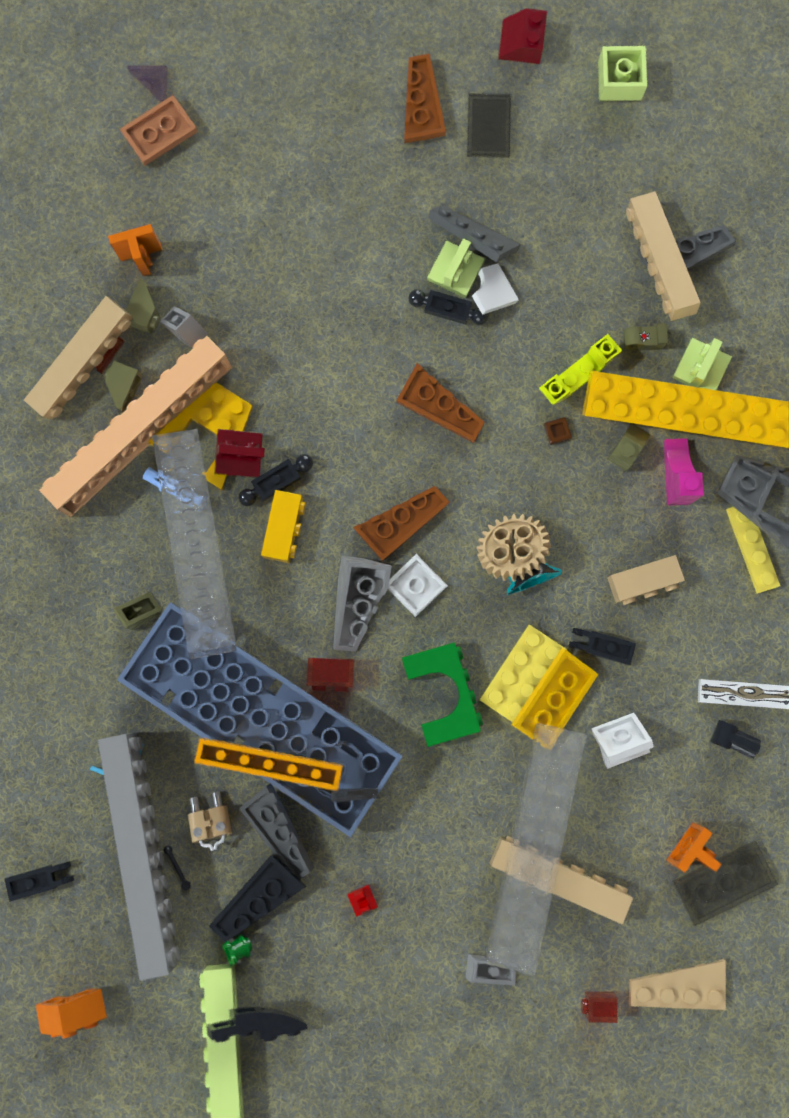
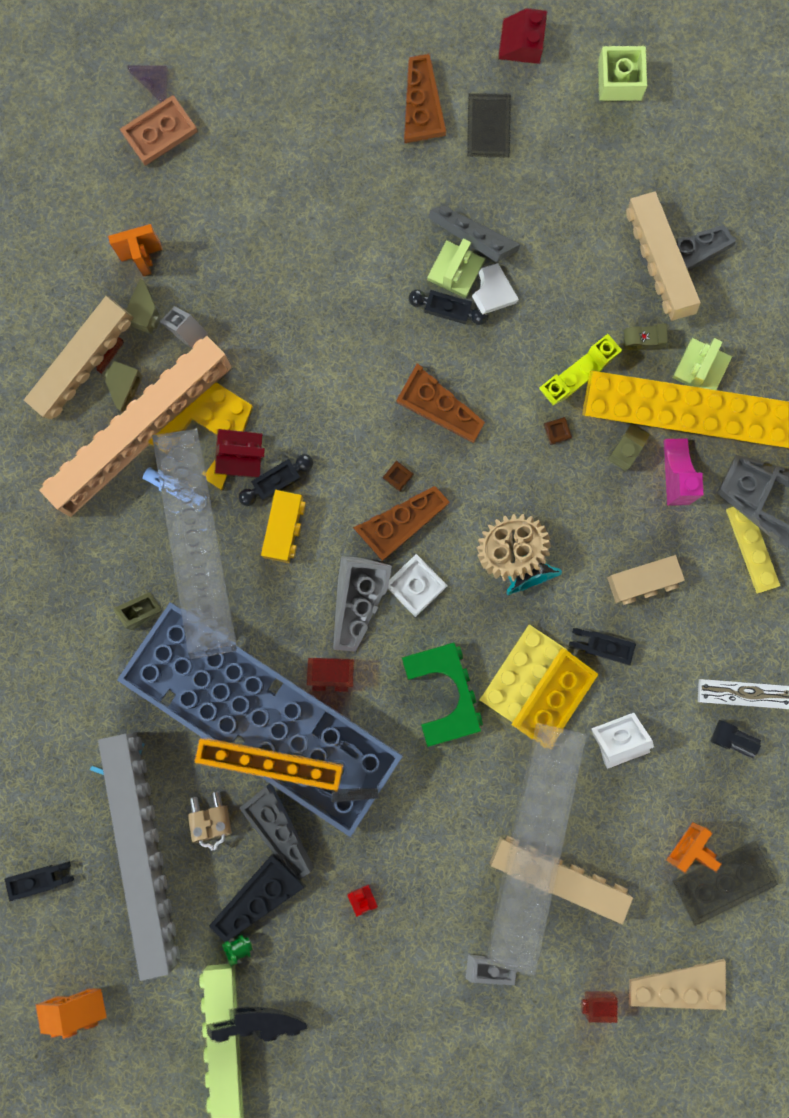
(185, 883): black hinge -> none
(398, 476): none -> reddish brown tile

